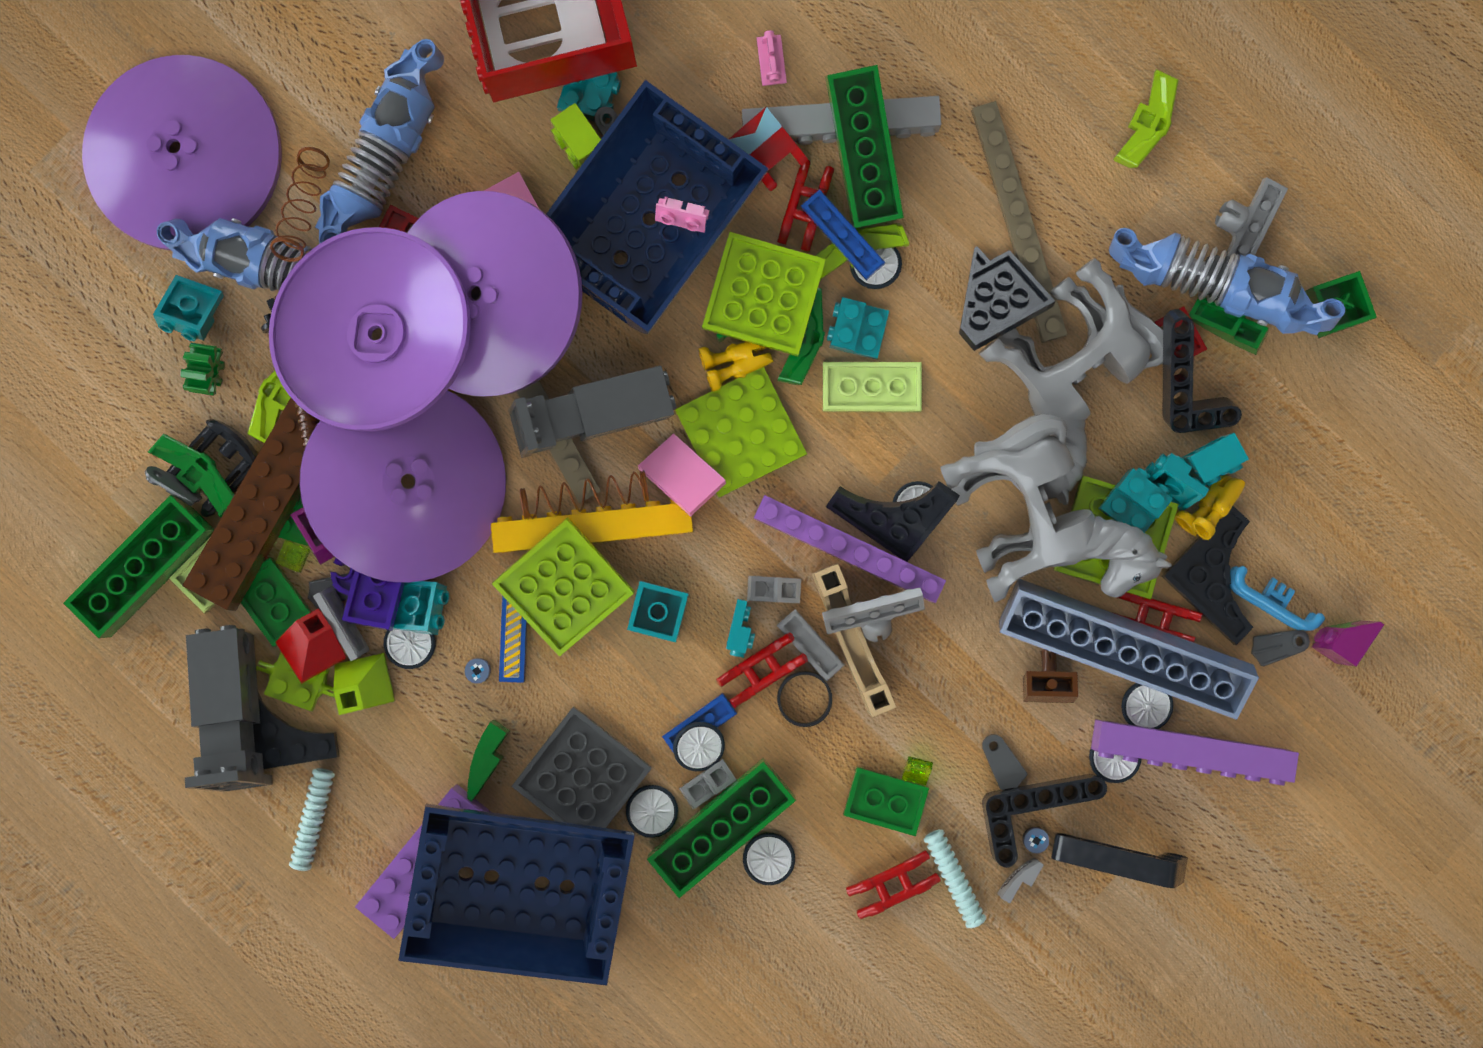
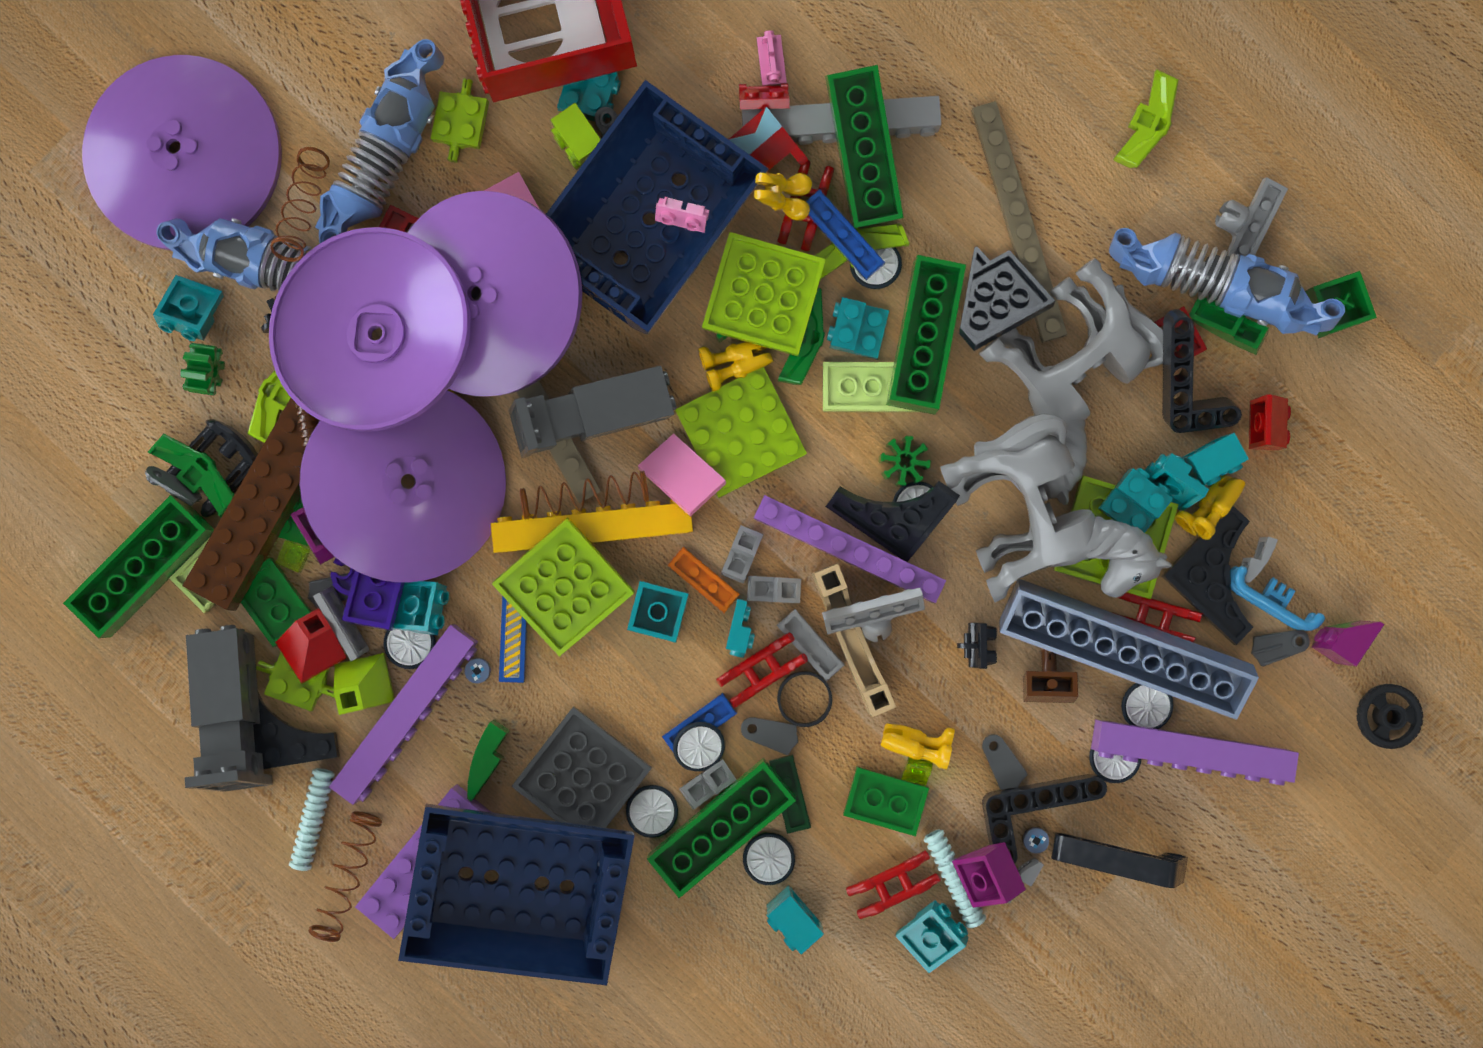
(357, 820): none -> dark orange piece
(403, 715): none -> medium lavender brick
(459, 120): none -> lime plate
(703, 580): none -> orange tile
(742, 554): none -> light grey slope
(764, 96): none -> red plate
(771, 734): none -> dark grey piece
(794, 186): none -> yellow piece
(794, 920): none -> teal brick
(796, 815): none -> dark green tile
(912, 463): none -> green gear
(917, 745): none -> yellow piece
(926, 334): none -> green brick
(933, 936): none -> teal plate
(976, 645): none -> black hips
(989, 875): none -> magenta slope
(1262, 555): none -> light grey slope
(1269, 423): none -> red slope
(1380, 736): none -> black wheel

